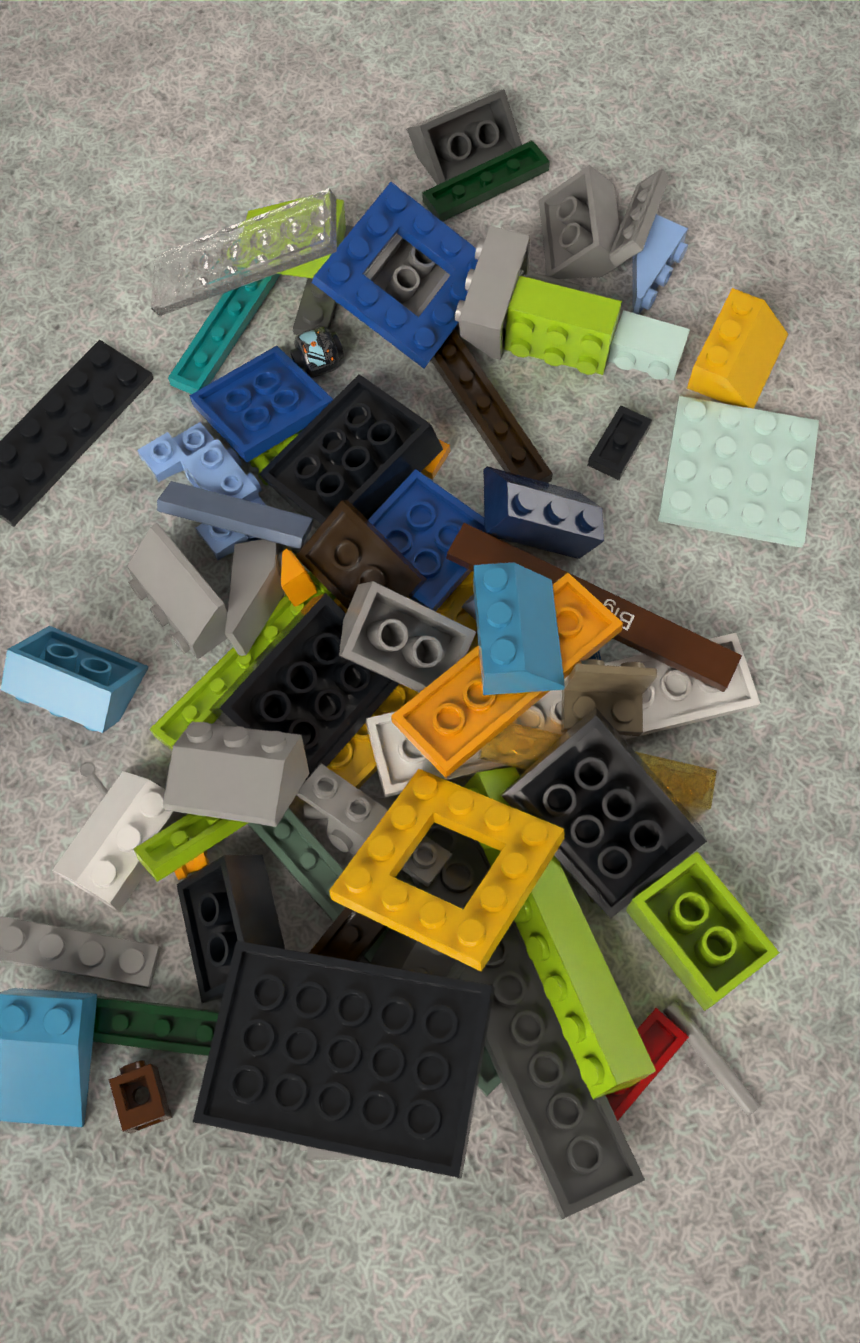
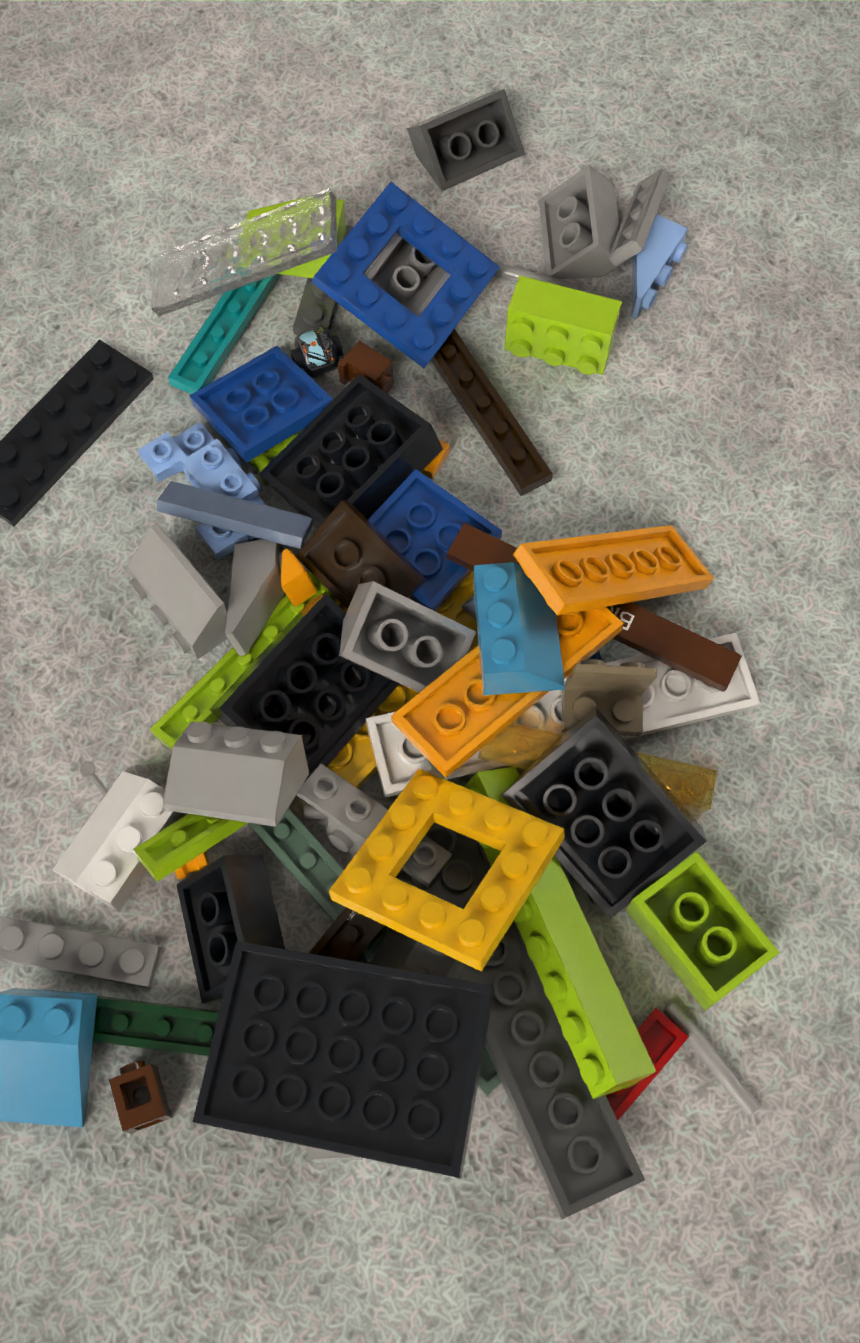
(72, 678): dark azure slope -> none
(367, 363): none -> reddish brown brick
(485, 181): dark green plate -> none
(490, 289): light grey slope -> none
(540, 514): dark blue slope -> none
(612, 568): none -> light orange plate
(619, 442): black plate -> none
(648, 345): light aqua brick -> none
(739, 351): yellow slope -> none
(739, 471): light aqua plate -> none

